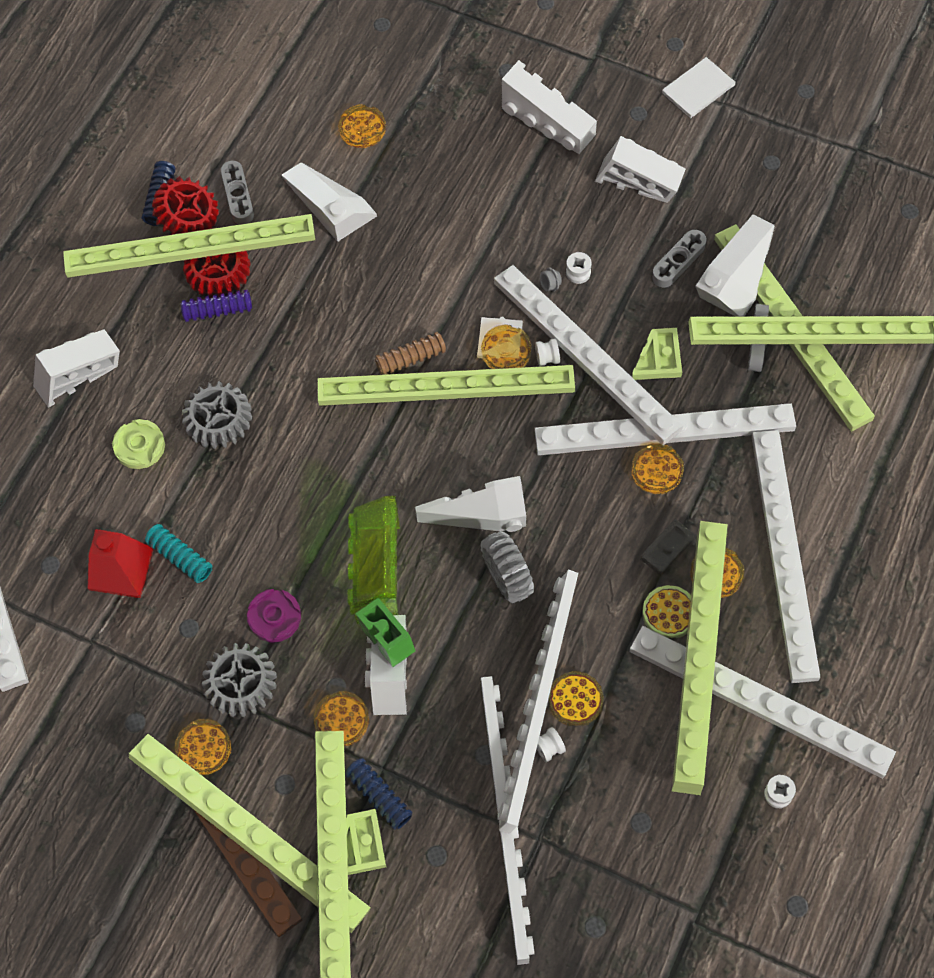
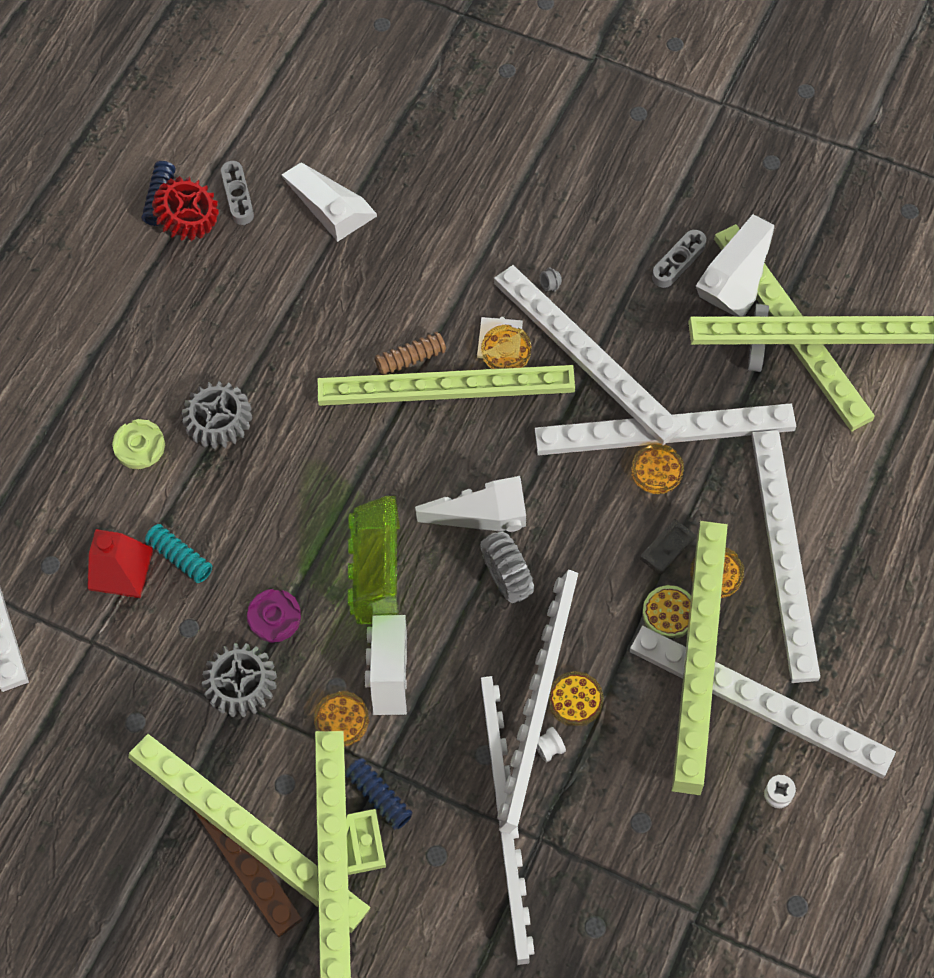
(72, 363): white wedge -> none
(189, 245): yellowish green plate -> none
(203, 746): clear yellow tile -> none
(214, 276): red gear -> none
(216, 305): dark purple piece -> none
(362, 126): clear yellow tile -> none
(386, 631): bright green brick -> none
(546, 109): white wedge -> none
(547, 352): white wheel -> none
(578, 274): white wheel -> none
(641, 169): white wedge -> none
(659, 356): yellowish green wing -> none
(698, 87): white piece -> none

